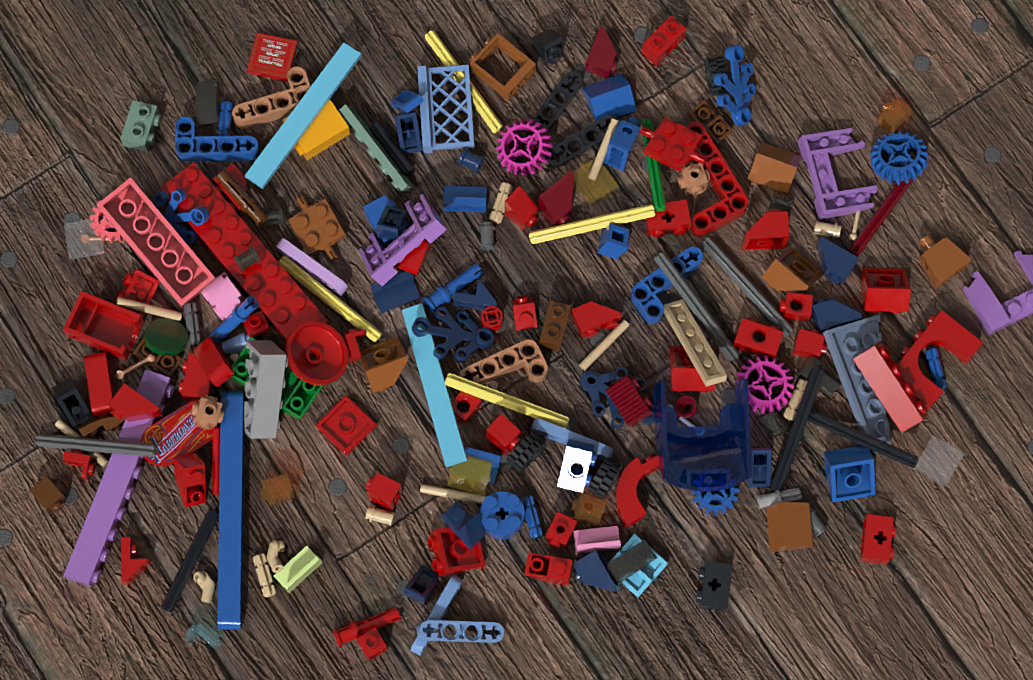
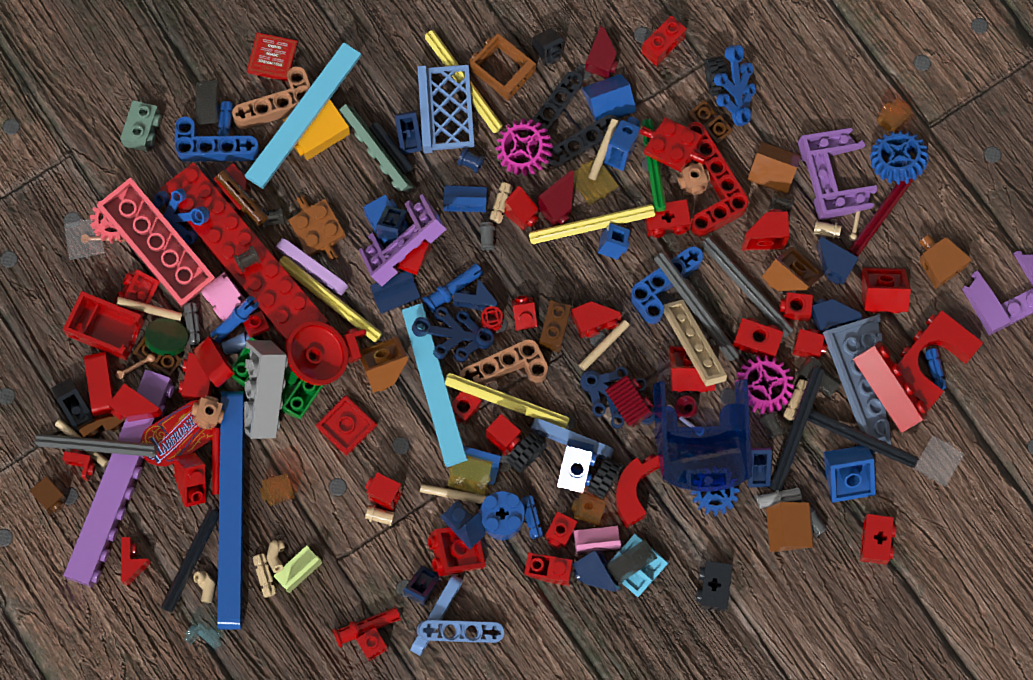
(406, 101): blue tile -> none

